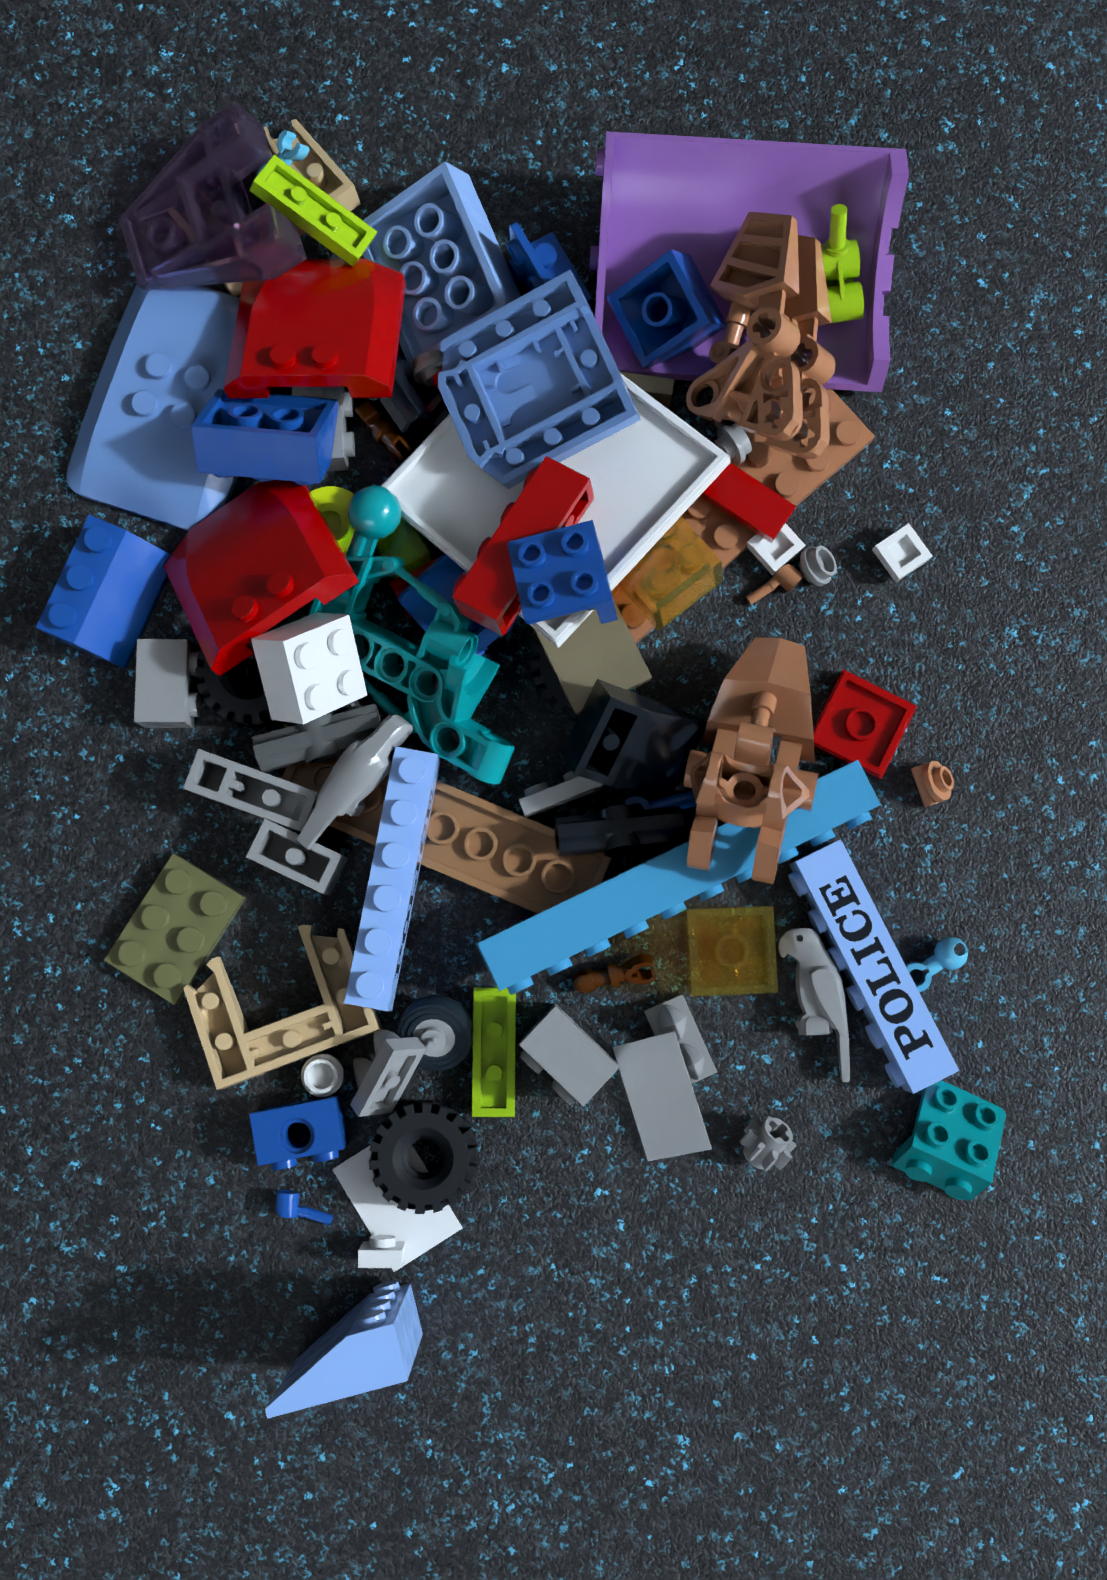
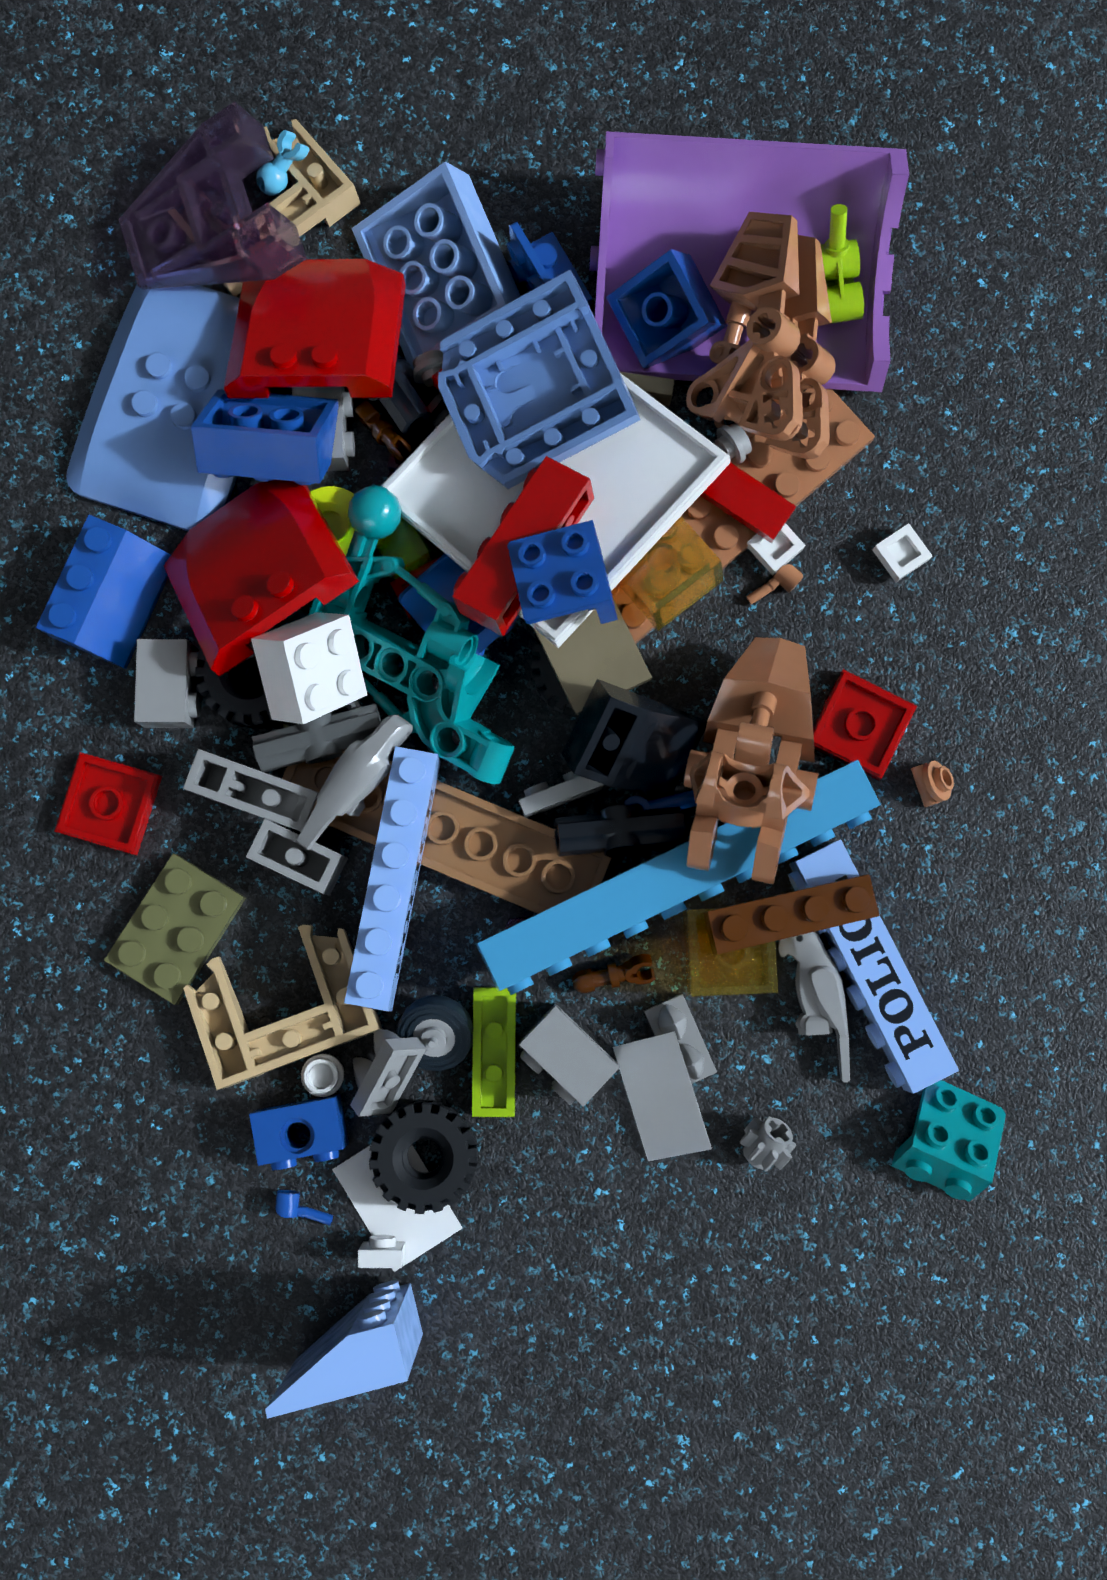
(108, 803): none -> red tile
(313, 210): lime plate -> none
(790, 914): none -> reddish brown plate
(817, 565): light grey plate -> none
(943, 958): medium azure arm -> none

